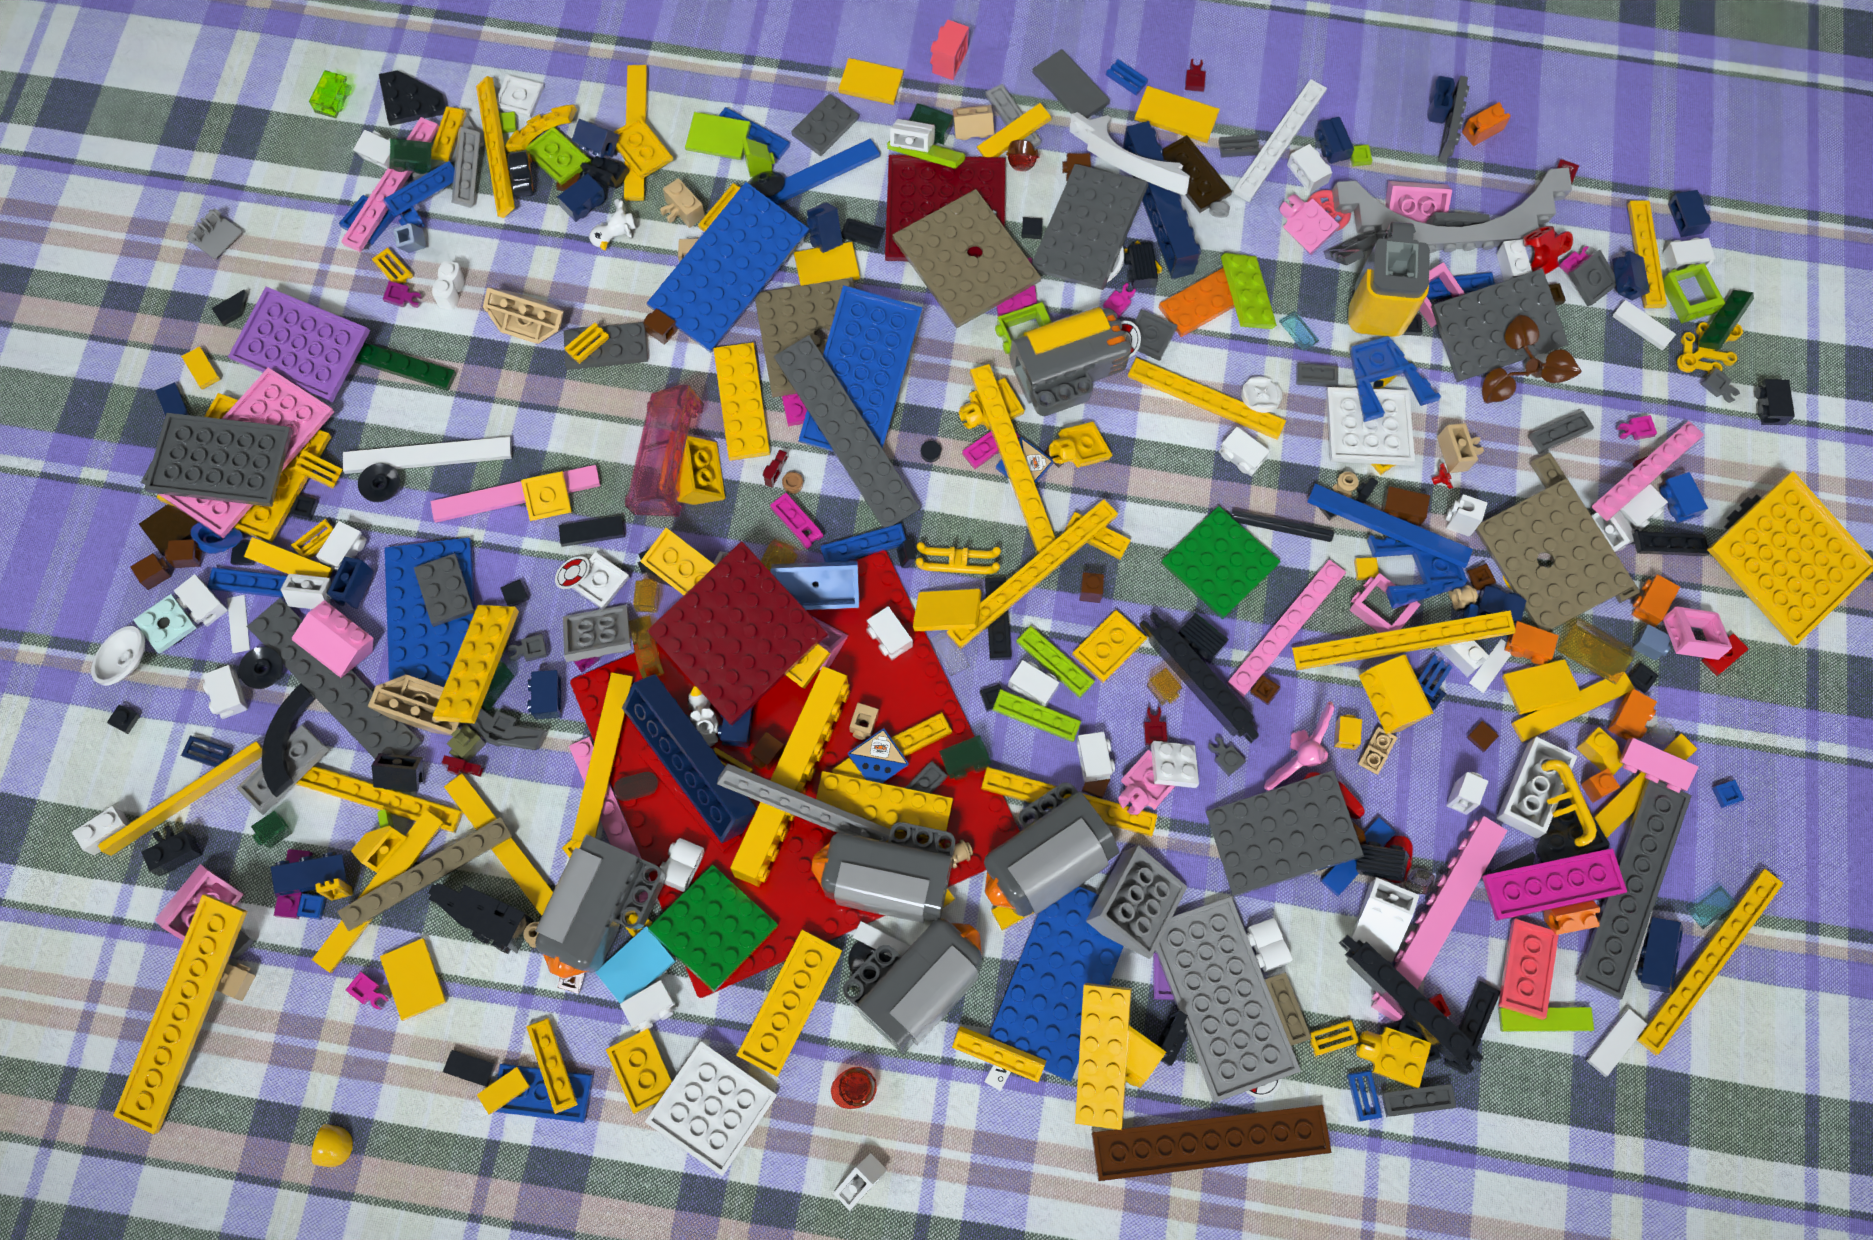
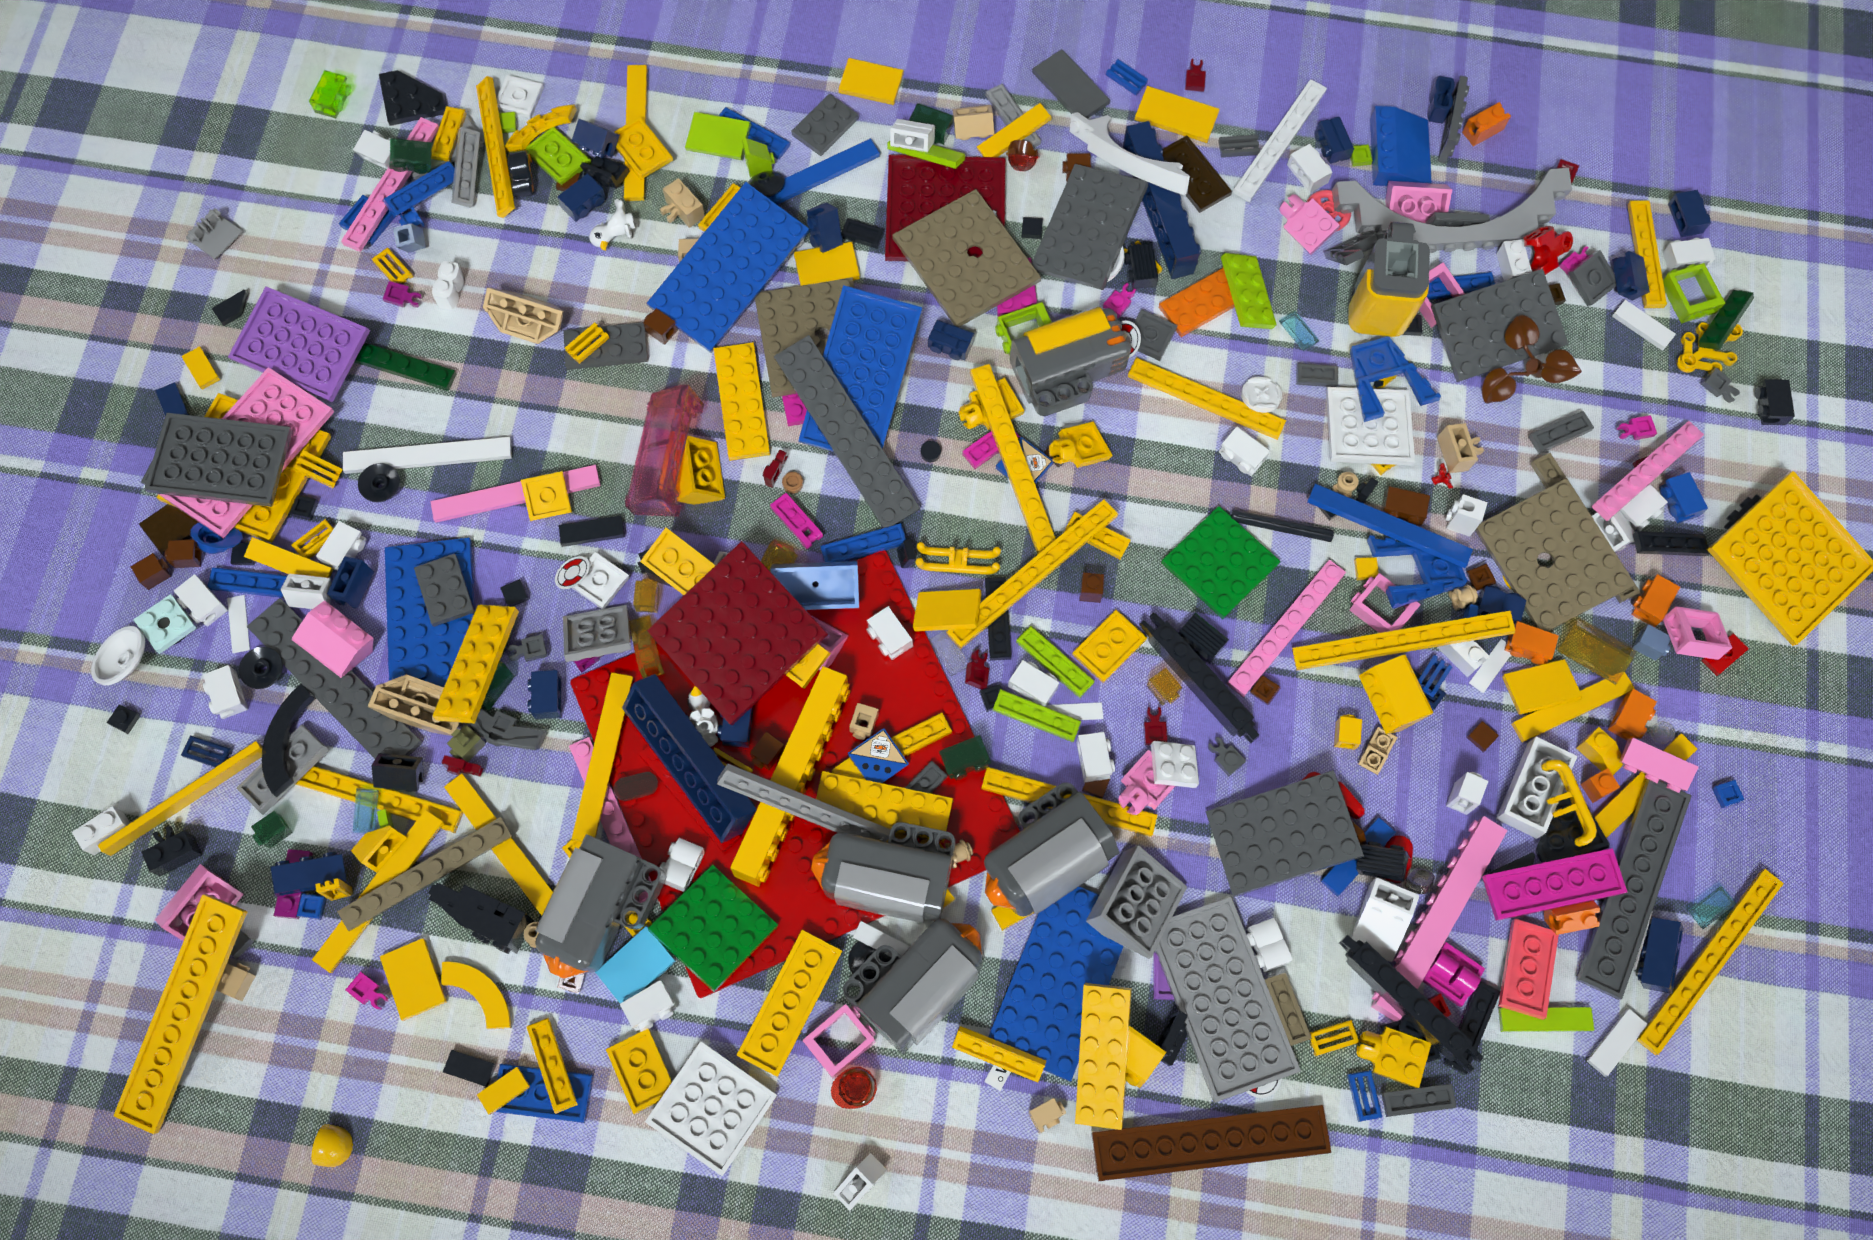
(365, 810): none -> clear light blue tile
(482, 988): none -> yellow tile
(824, 1060): none -> bright pink window
(949, 49): coral brick -> none
(950, 340): none -> dark blue brick
(976, 672): none -> dark red plate
(1047, 1115): none -> tan brick
(1080, 711): none -> white sticker
(1219, 209): light grey tile -> none
(1309, 749): bright pink animal -> none
(1399, 146): none -> blue slope
(1454, 974): none -> dark pink plate
(1643, 678): black tile -> none

